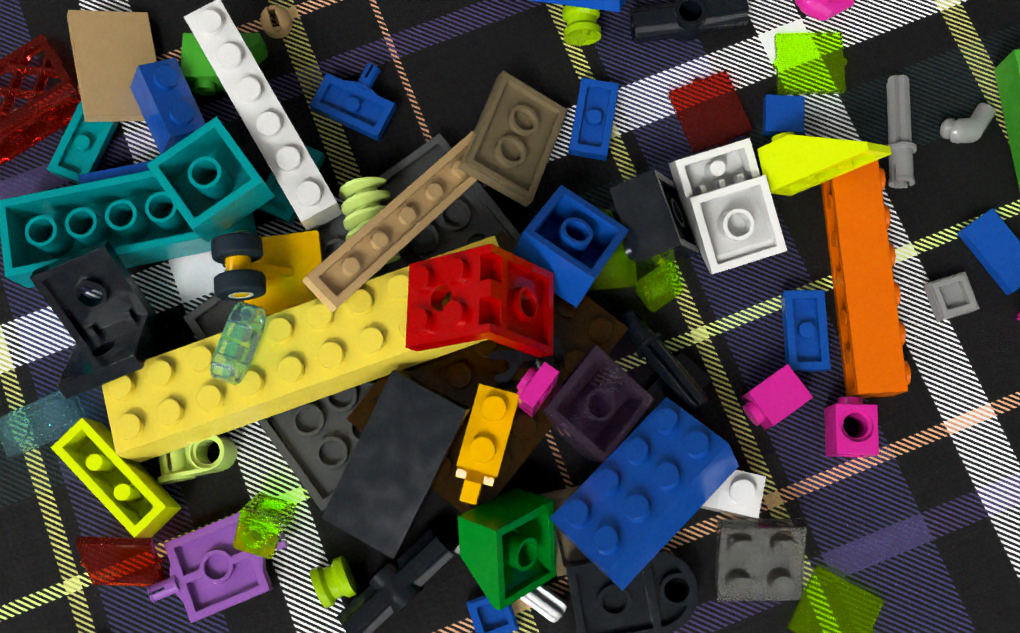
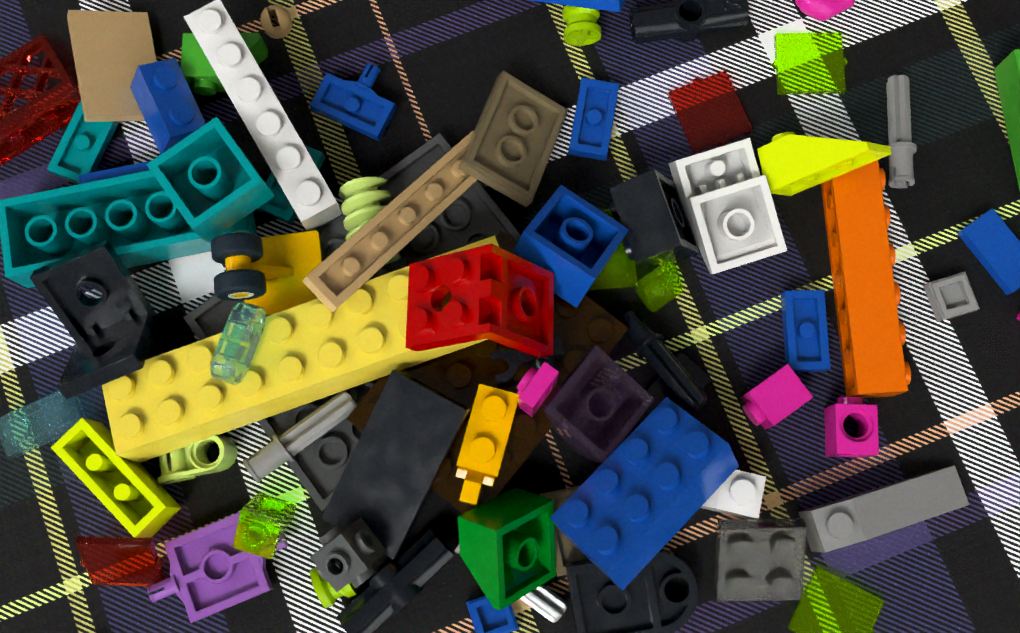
(299, 436): none -> light grey axle
(348, 554): none -> dark grey brick
(783, 114): blue tile -> none
(883, 509): none -> light grey slope
(968, 129): light grey arm -> none

